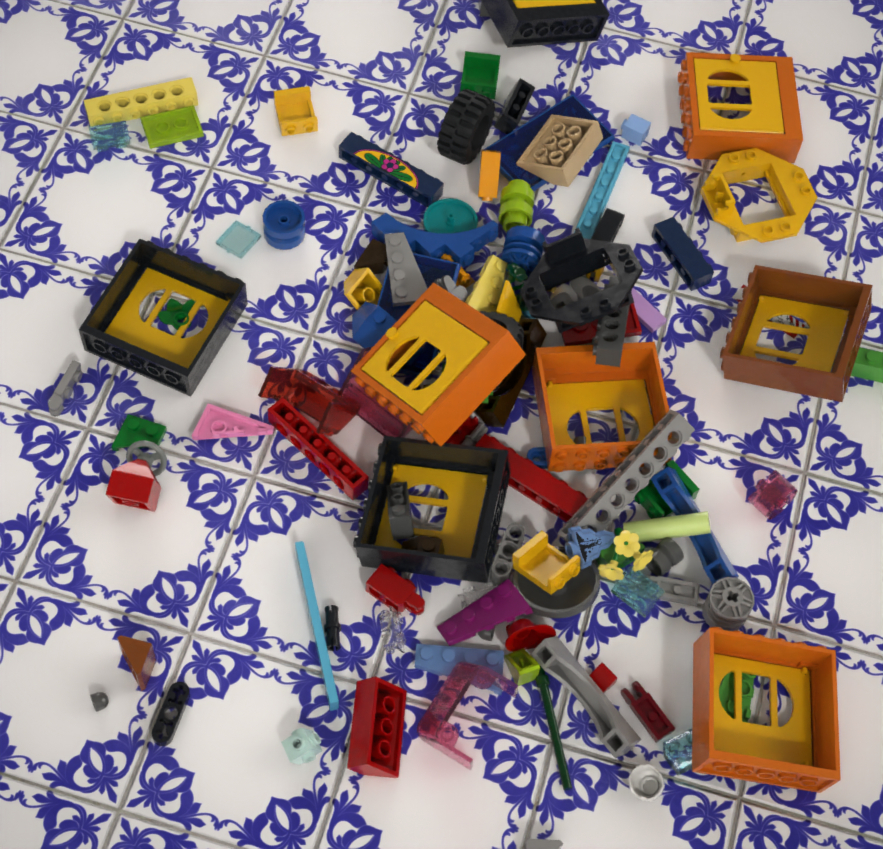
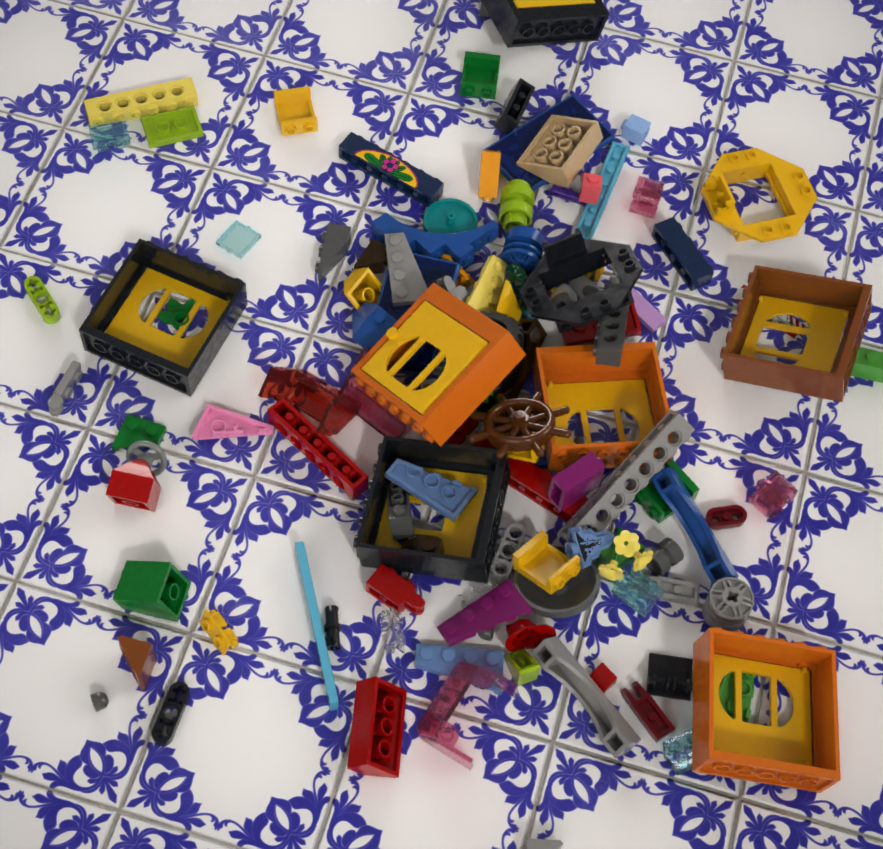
(41, 307): none -> lime beam
(152, 589): none -> green slope
(212, 623): none -> yellow hinge
(284, 224): blue wheel -> none
(302, 746): light aqua brick -> none
(334, 249): none -> dark grey slope
(437, 492): none -> medium blue wing
(466, 126): black tyre -> none
(520, 432): none -> reddish brown brick
(543, 682): dark green bar -> none
(566, 194): none -> dark purple pin
(576, 481): none -> magenta brick
(590, 188): none -> coral slope
(608, 226): black beam -> none
(646, 197): none -> clear pink brick
(646, 782): white hair -> none
(669, 676): none -> black hinge
(670, 526): yellowish green brick -> none
(724, 517): none -> dark red plate
(774, 106): door -> none

